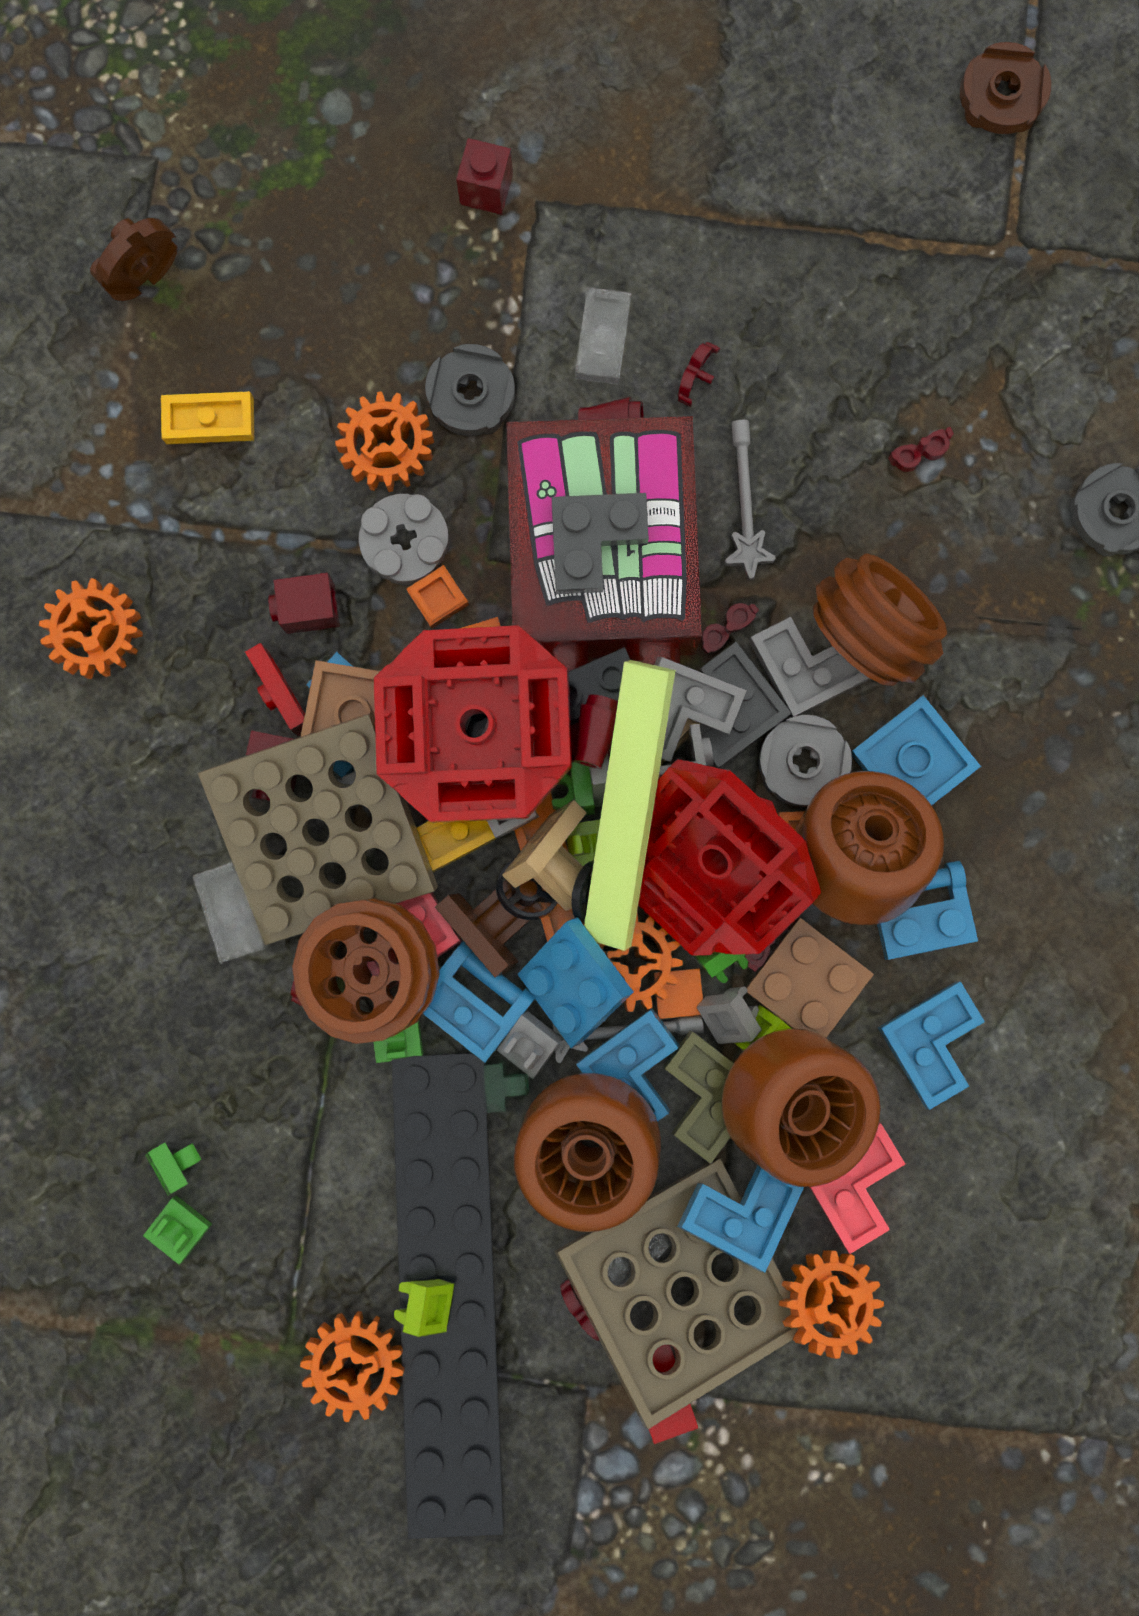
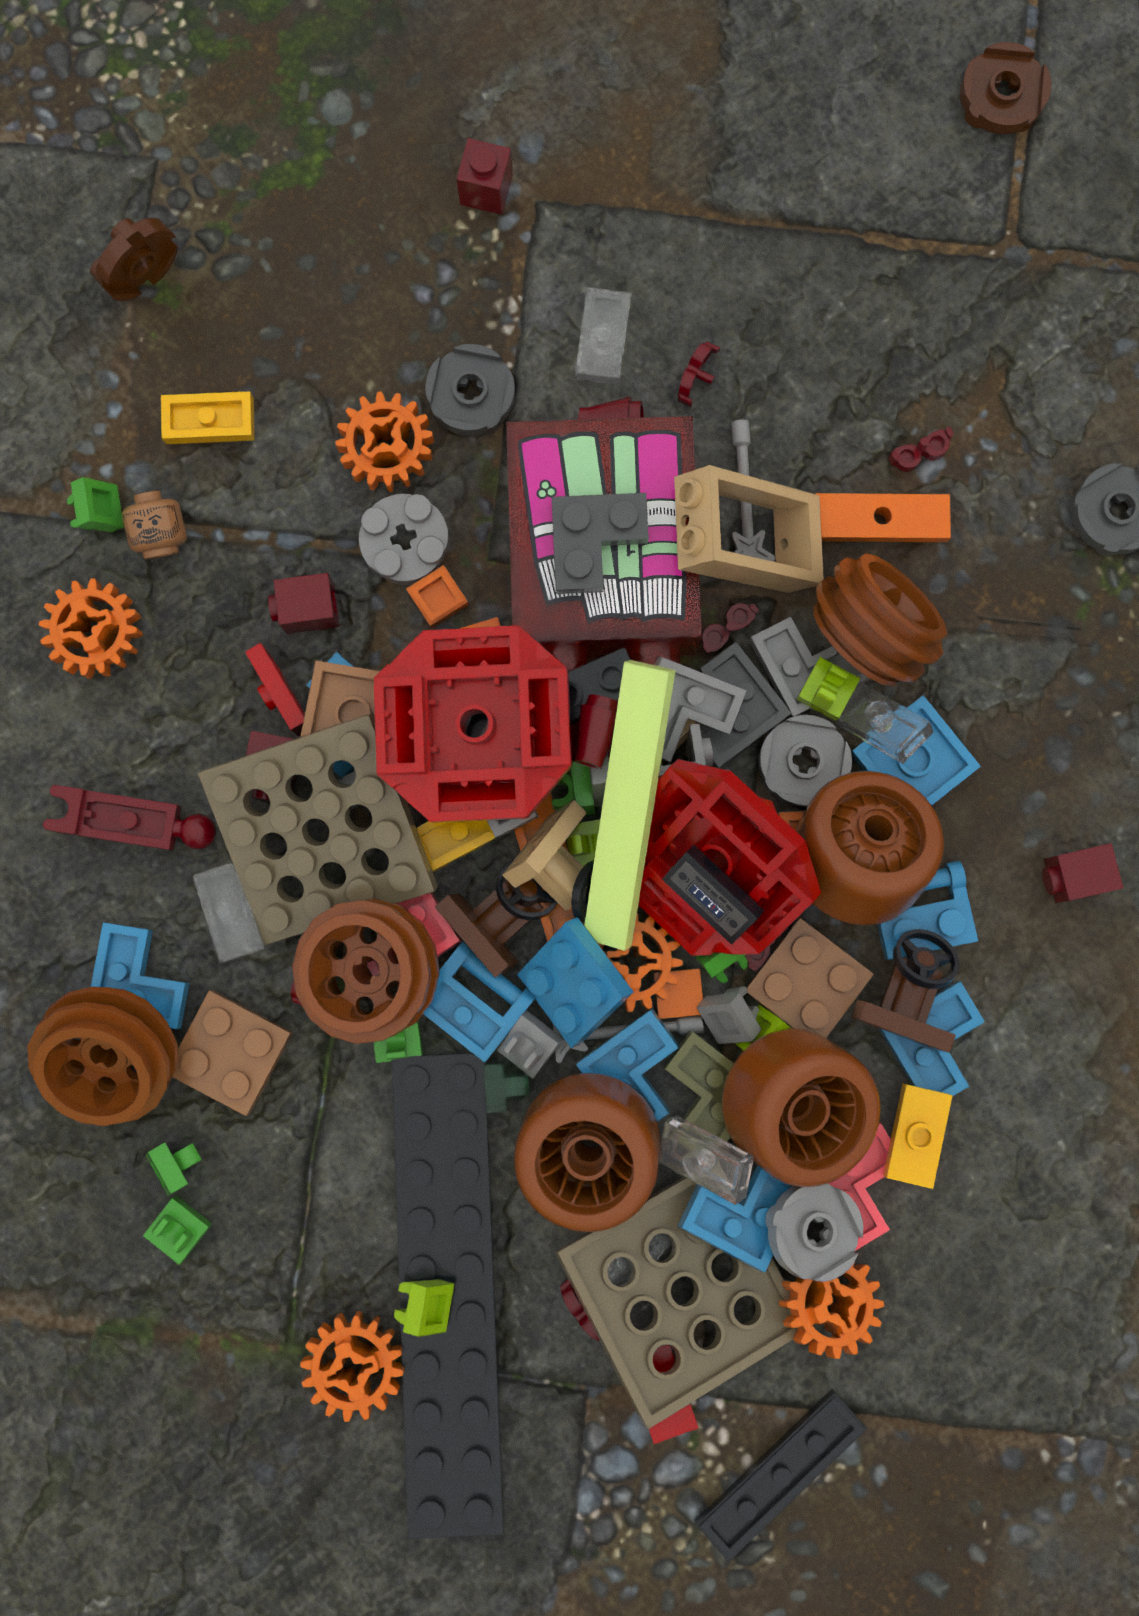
(93, 1075): none -> dark orange wheel
(95, 505): none -> bright green tile
(123, 963): none -> dark azure plate
(129, 820): none -> dark red plate
(154, 525): none -> medium nougat head
(230, 1052): none -> medium nougat plate
(706, 1159): none -> clear plate
(713, 894): none -> tile
(780, 1475): none -> black tile
(788, 1228): none -> light grey plate
(795, 530): none -> tan window
(828, 688): none -> lime tile
(884, 723): none -> clear plate
(908, 517): none -> orange tile
(912, 992): none -> reddish brown piece
(917, 1136): none -> yellow plate
(1082, 873): none -> dark red brick

